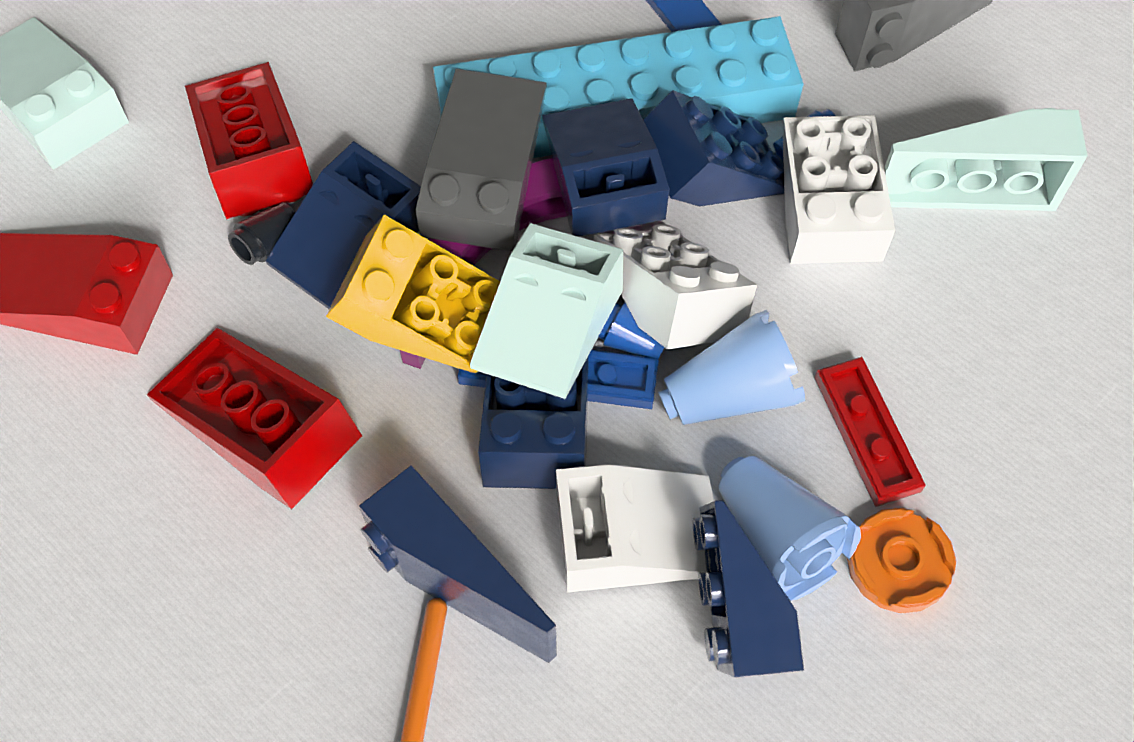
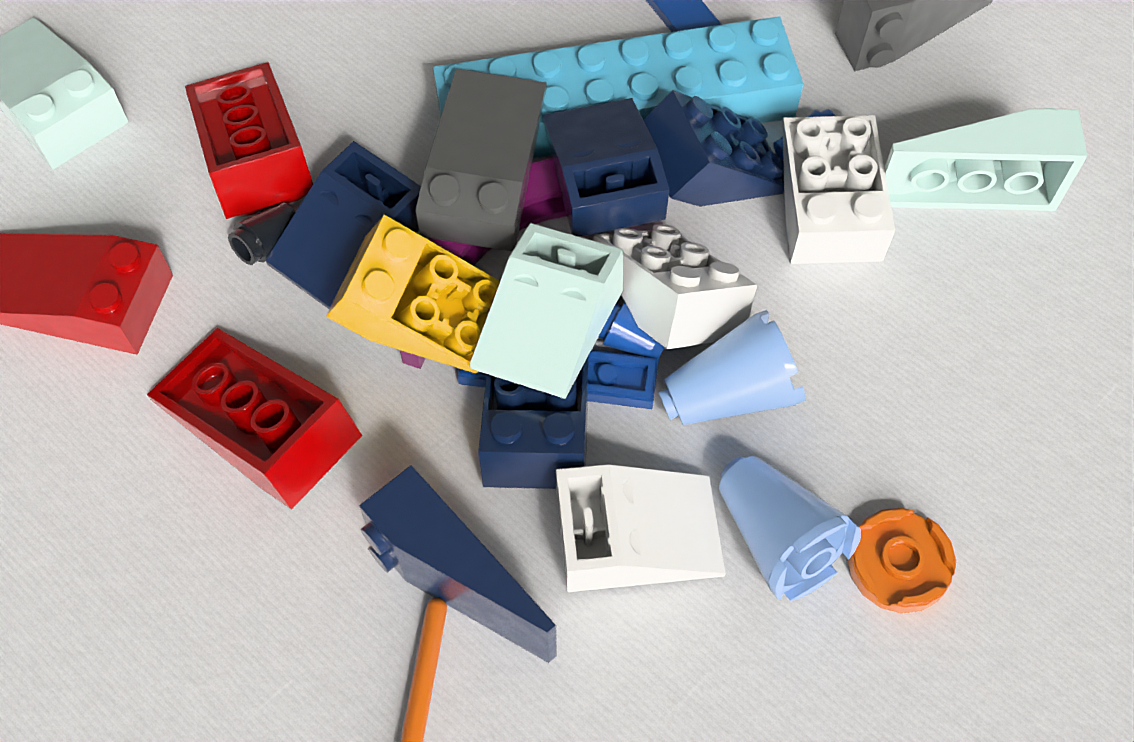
(750, 613): dark blue slope -> none
(869, 431): red tile -> none

